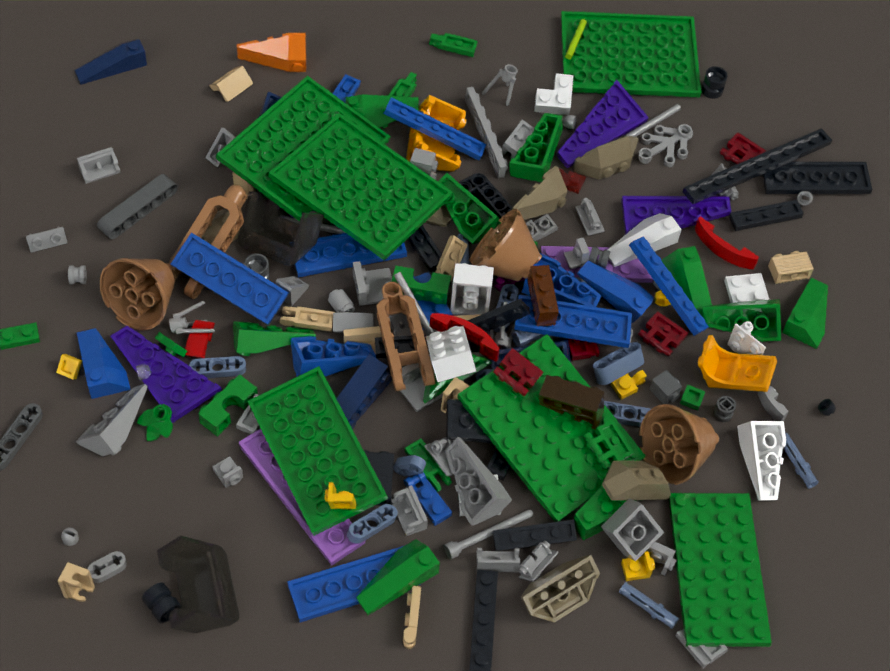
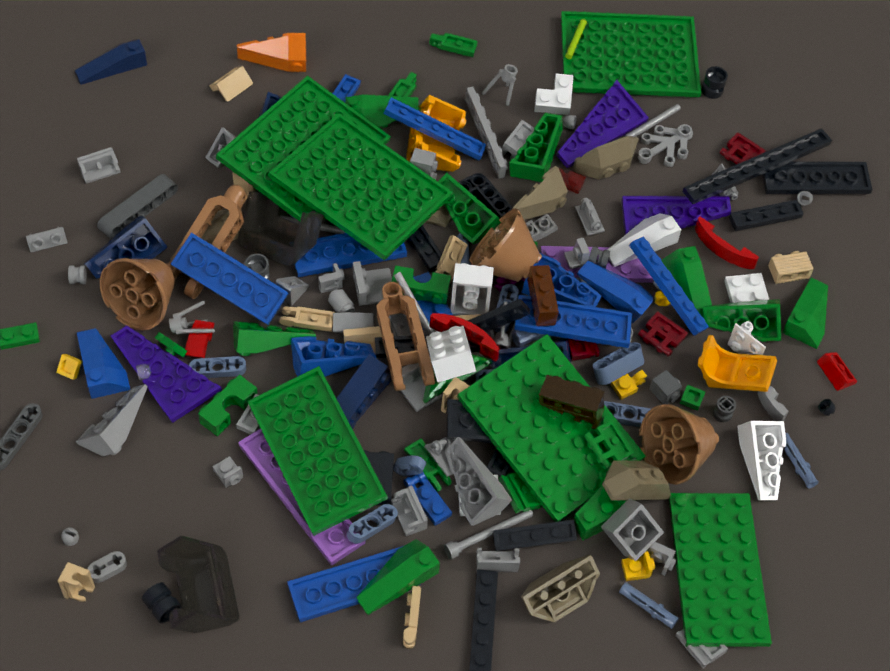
(134, 241): none -> dark blue wedge
(155, 423): green plate -> none
(331, 280): none -> light grey bracket
(339, 500): yellow bracket -> none
(519, 367): dark red plate -> none
(521, 496): none -> green plate
(531, 568): light grey hinge -> none
(836, 371): none -> red slope

